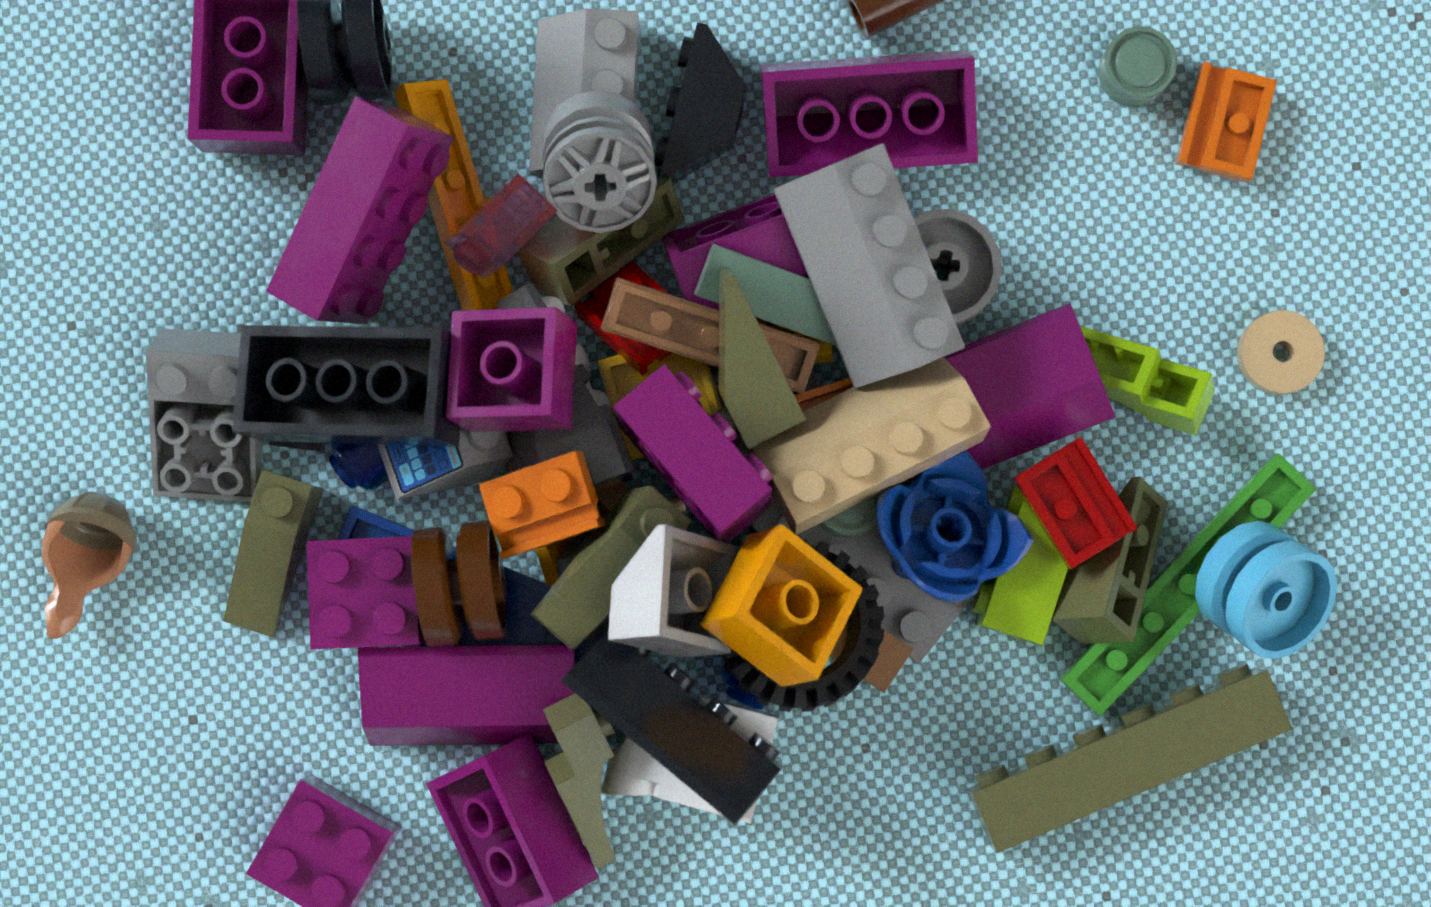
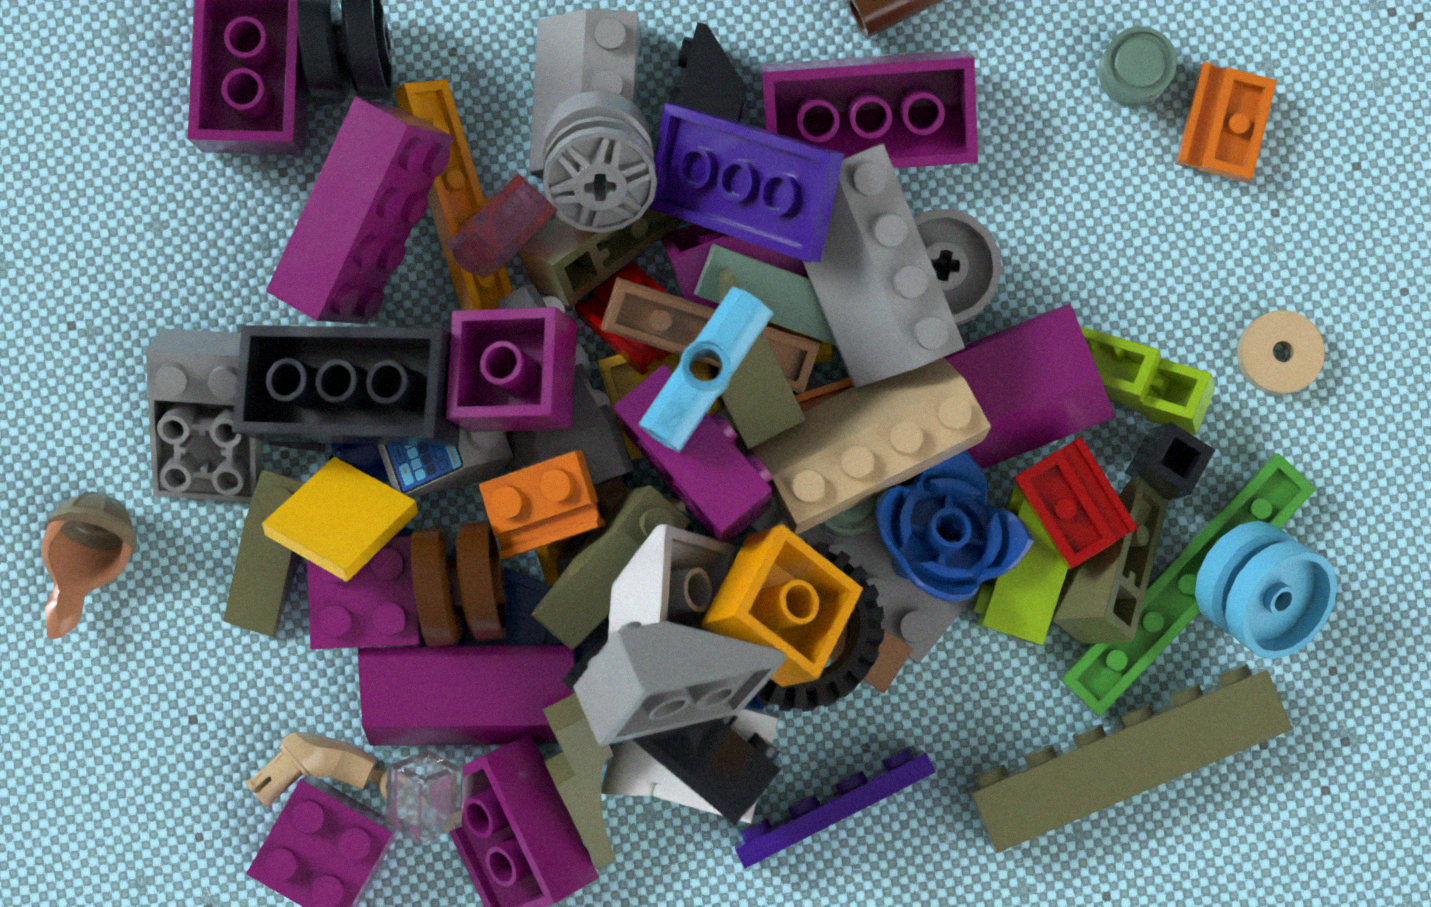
(316, 756): none -> tan arm
(340, 518): none -> yellow tile
(424, 796): none -> clear brick
(669, 679): none -> light grey slope
(725, 339): none -> medium azure piece
(745, 181): none -> dark purple plate
(853, 795): none -> dark purple plate
(1170, 460): none -> black brick

